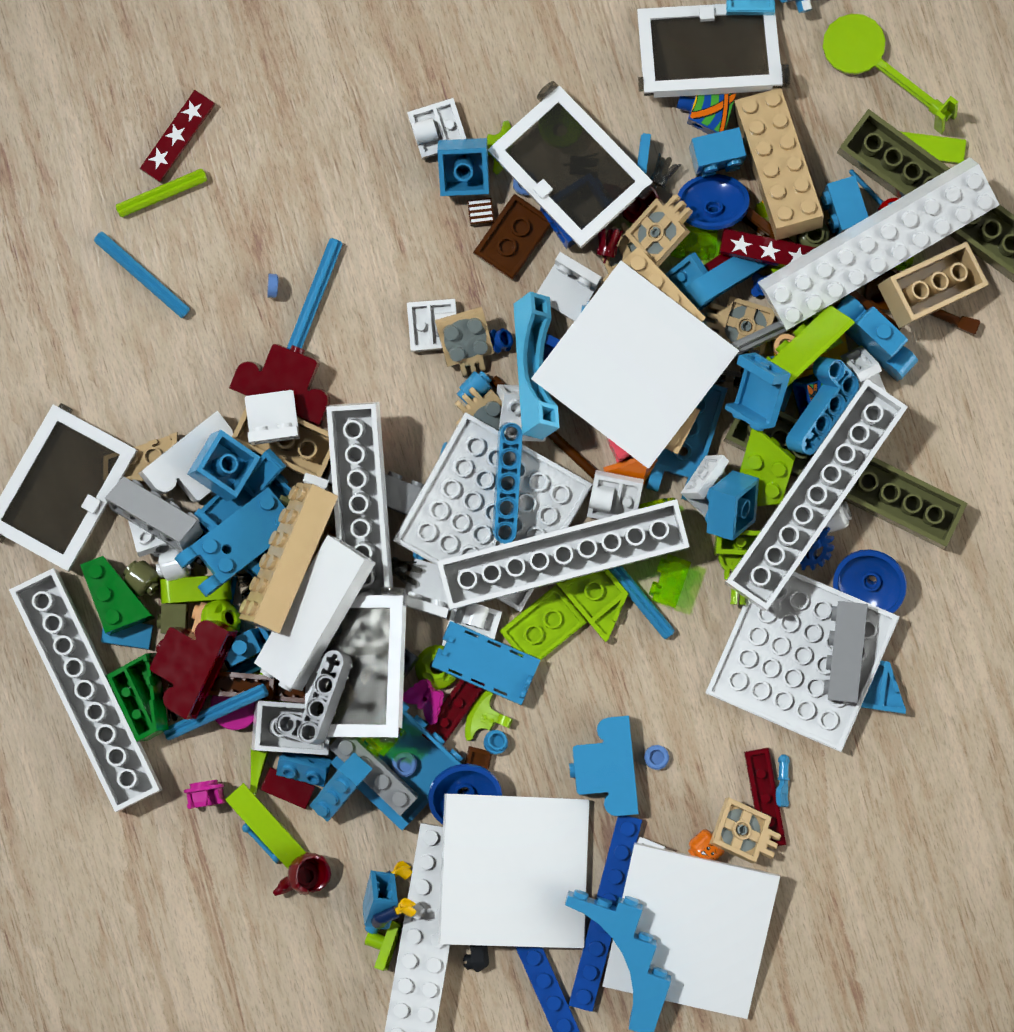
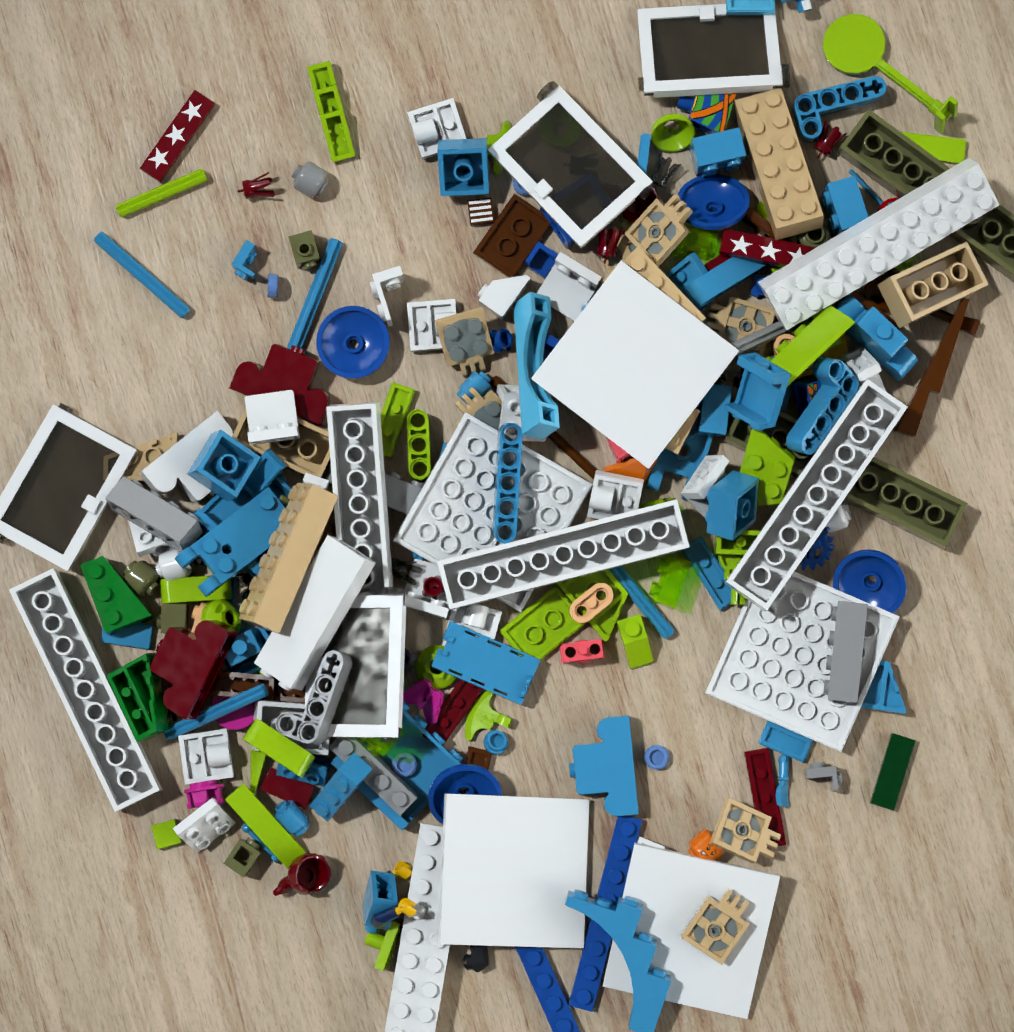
(165, 834): none -> lime tile
(204, 825): none -> white plate
(206, 756): none -> white plate
(235, 861): none -> olive brick
(245, 256): none -> dark azure bracket
(250, 187): none -> dark red piece
(279, 747): none -> lime beam
(291, 817): none -> dark azure brick
(305, 250): none -> olive brick
(310, 179): none -> light grey head
(331, 111): none -> lime slope
(348, 325): none -> blue dish
(386, 279): none -> white bracket
(394, 416): none -> lime tile
(414, 434): none -> lime beam
(433, 587): none -> dark red piece
(502, 294): none -> white slope
(541, 260): none -> blue panel
(582, 651): none -> coral piece
(591, 603): none -> light nougat plate
(635, 641): none -> lime slope
(673, 138): none -> lime piece
(709, 571): none -> dark azure tile
(714, 415): none -> dark azure hinge
(717, 926): none -> tan piece
(785, 741): none -> dark azure tile
(819, 770): none -> light grey bracket
(826, 145): none -> dark red piece
(841, 103): none -> dark azure beam
(892, 771): none -> dark green tile
(933, 375): none -> reddish brown slope

